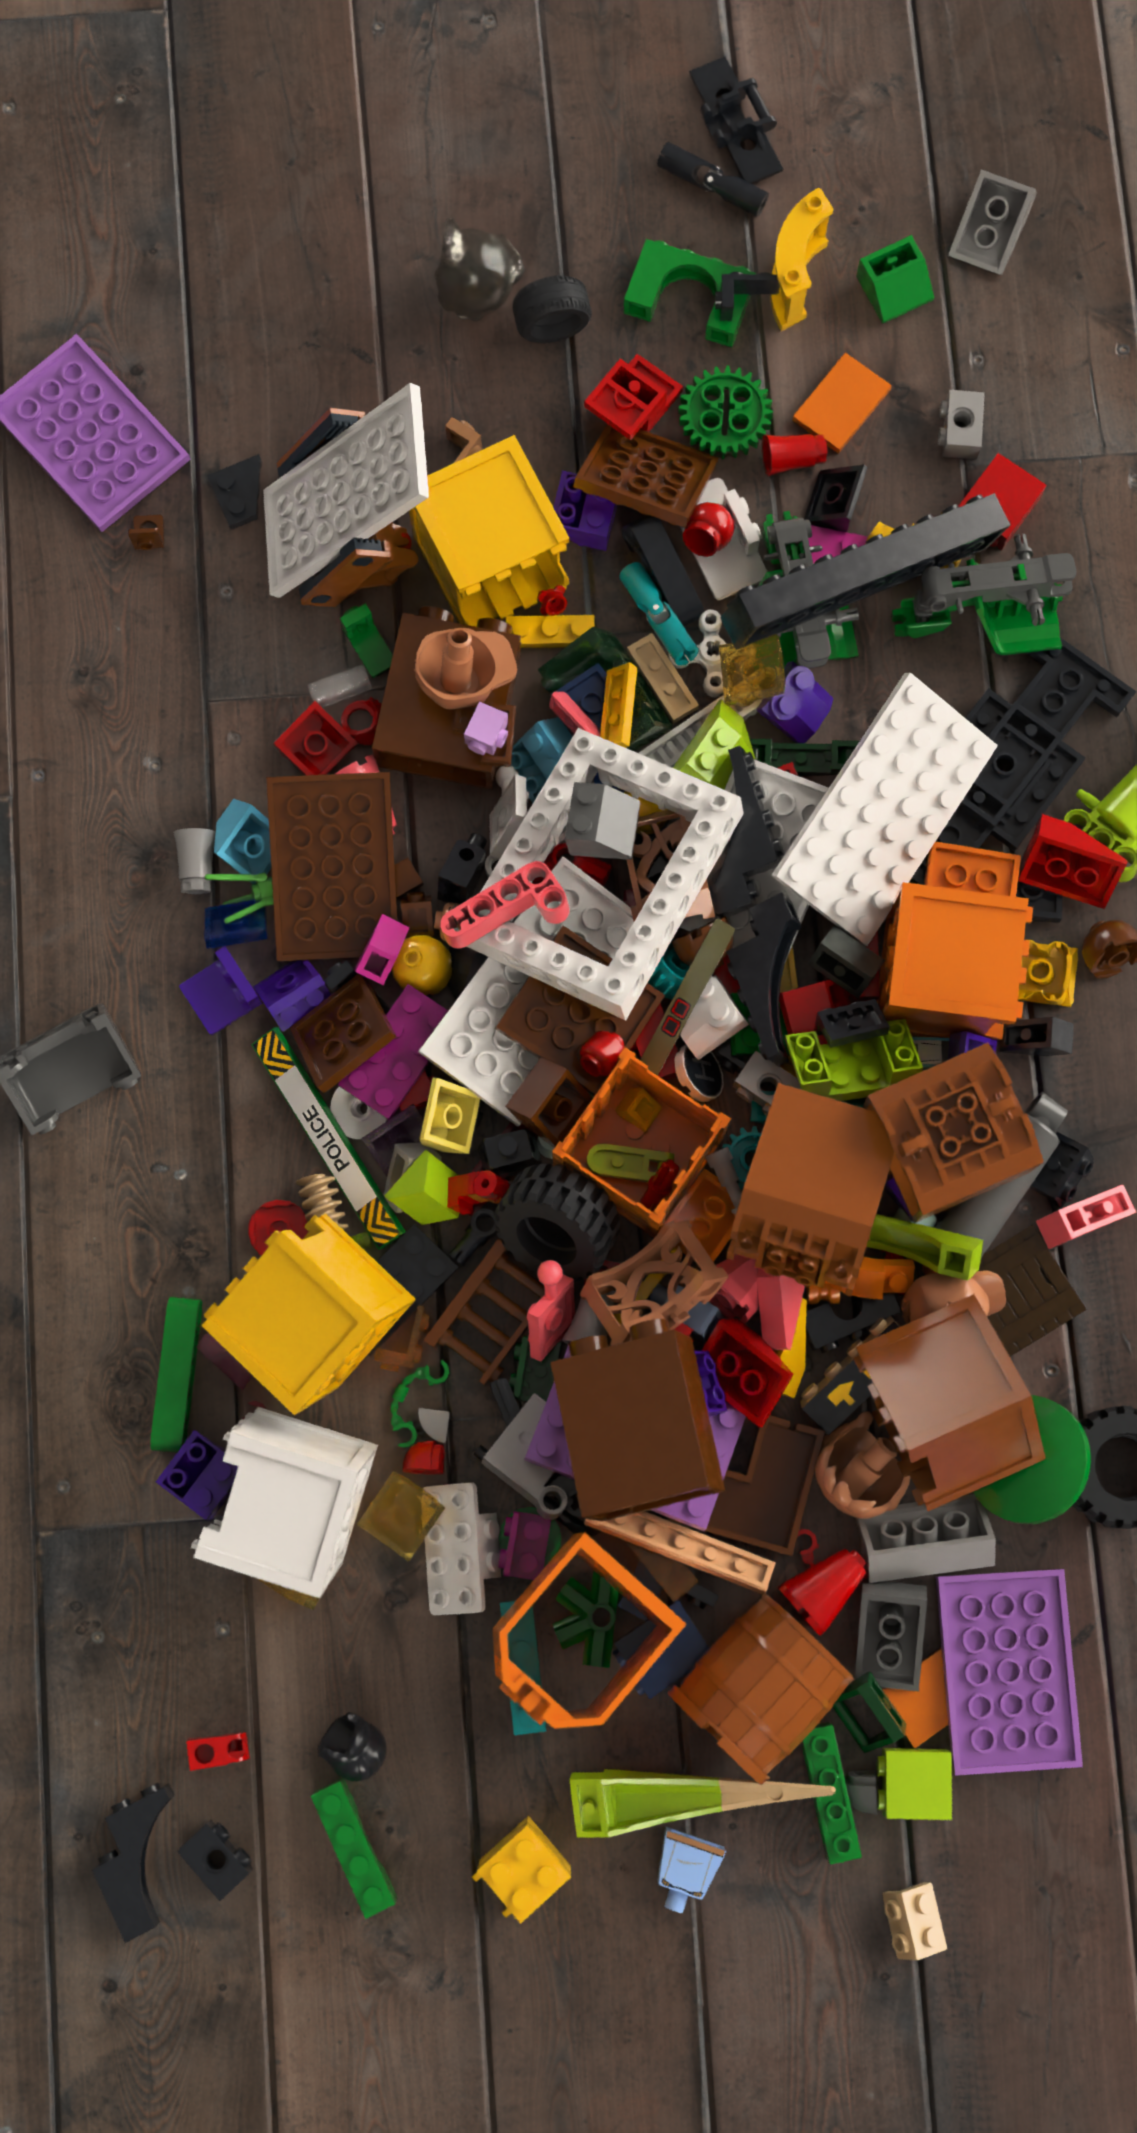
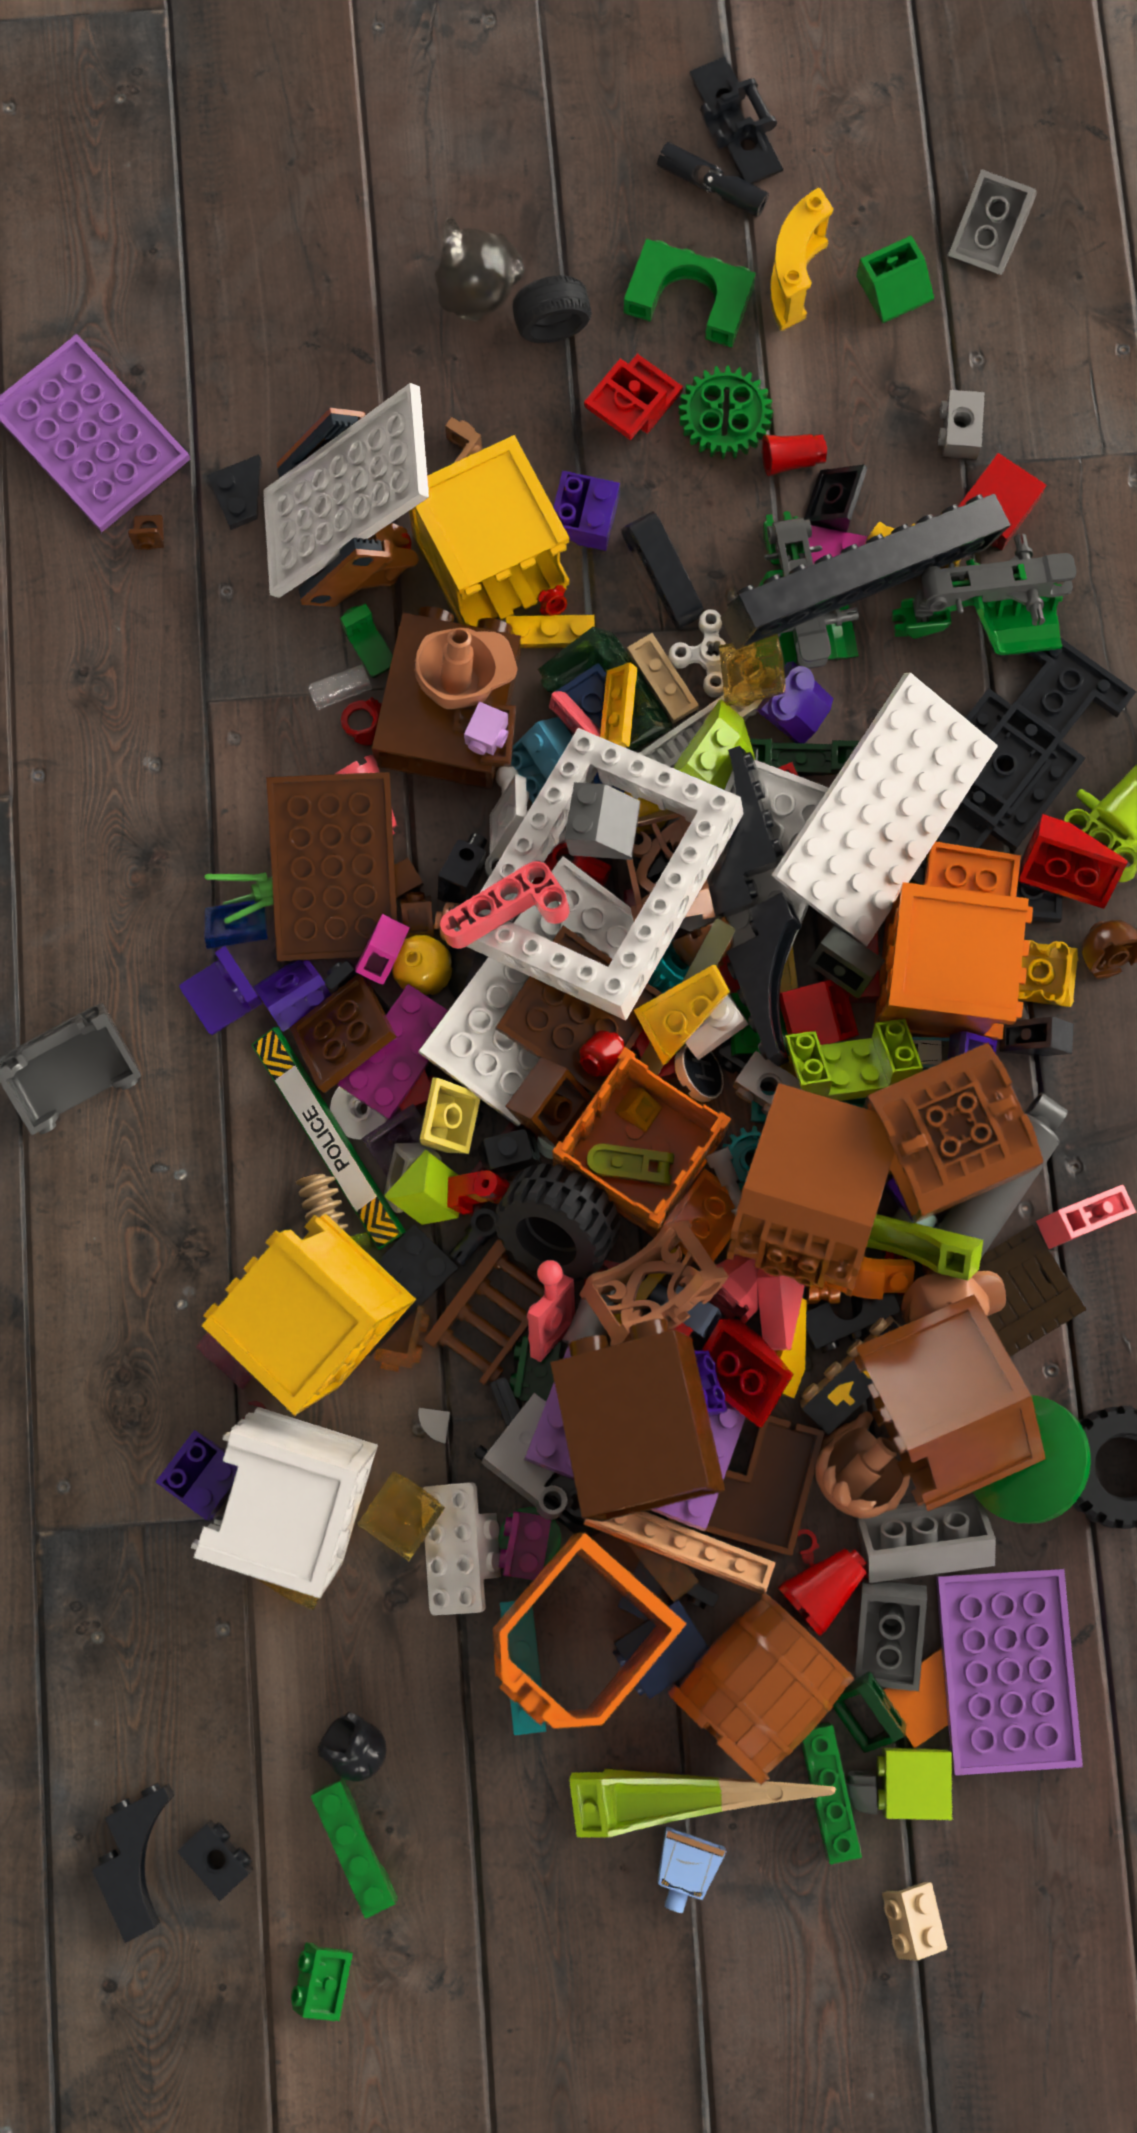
(176, 1374): green beam -> none
(194, 858): light grey plant -> none
(217, 1750): red leg -> none
(243, 839): medium azure slope -> none
(274, 1216): red tile -> none
(315, 742): red slope -> none
(321, 1982): none -> green bracket
(401, 1392): green piece -> none
(424, 1458): red piece -> none
(523, 1869): yellow container -> none
(580, 1625): green piece -> none
(647, 474): reddish brown plate -> none
(649, 600): teal piece -> none
(660, 1184): red axle -> none
(681, 1010): none -> yellow wing
(708, 529): red piece -> none
(739, 283): black bracket -> none
(739, 561): white bracket -> none
(842, 402): orange tile -> none
(851, 1023): black bracket -> none
(1063, 1171): black bracket -> none

